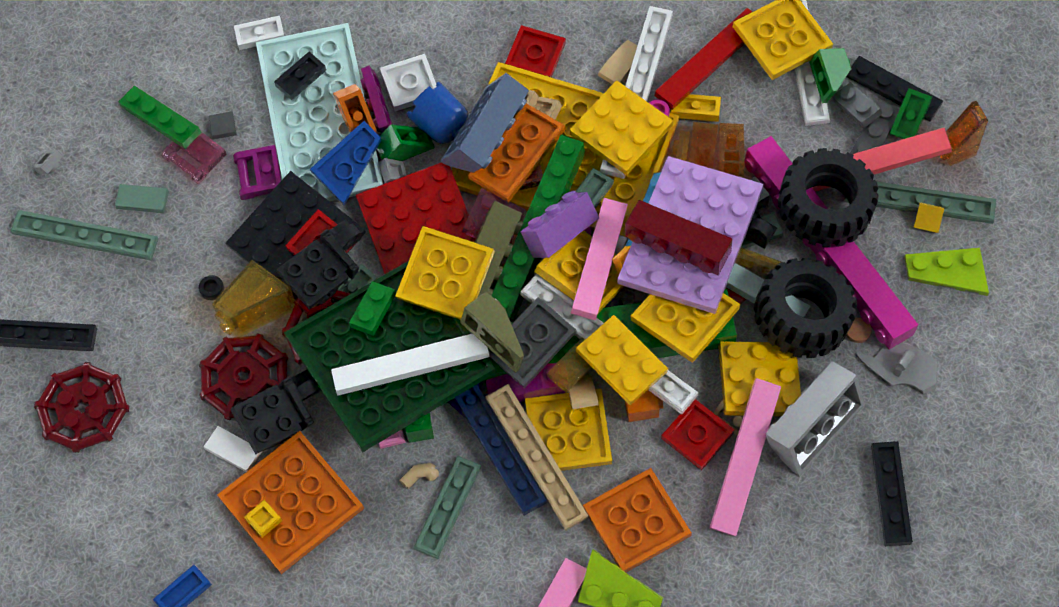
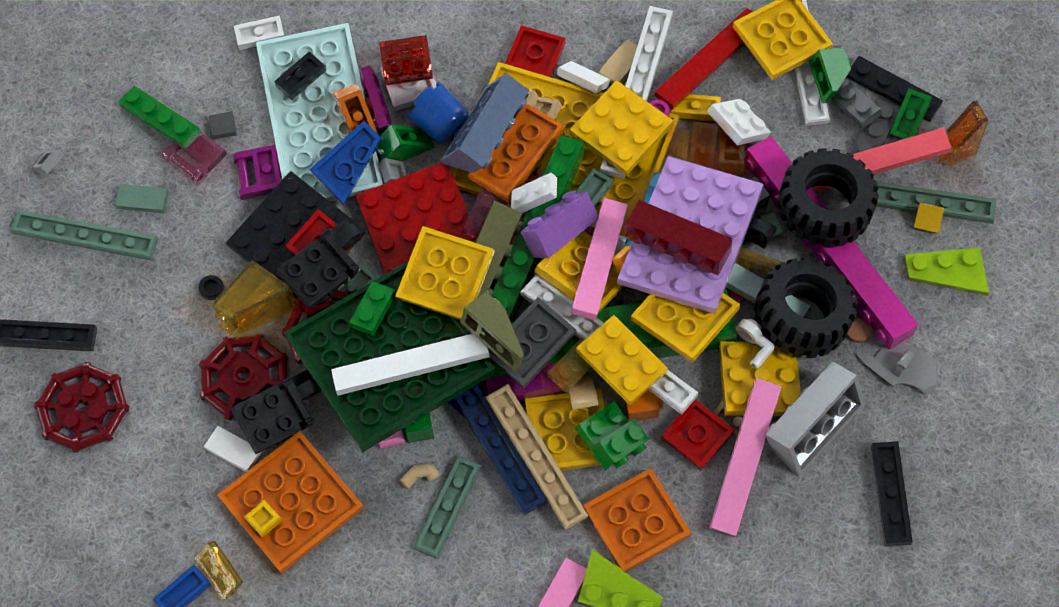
(218, 570): none -> clear yellow plate
(406, 60): none -> clear red slope
(534, 193): none -> white plate
(583, 77): none -> white tile
(612, 436): none -> green plate
(739, 121): none -> white plate
(750, 332): none -> white plate

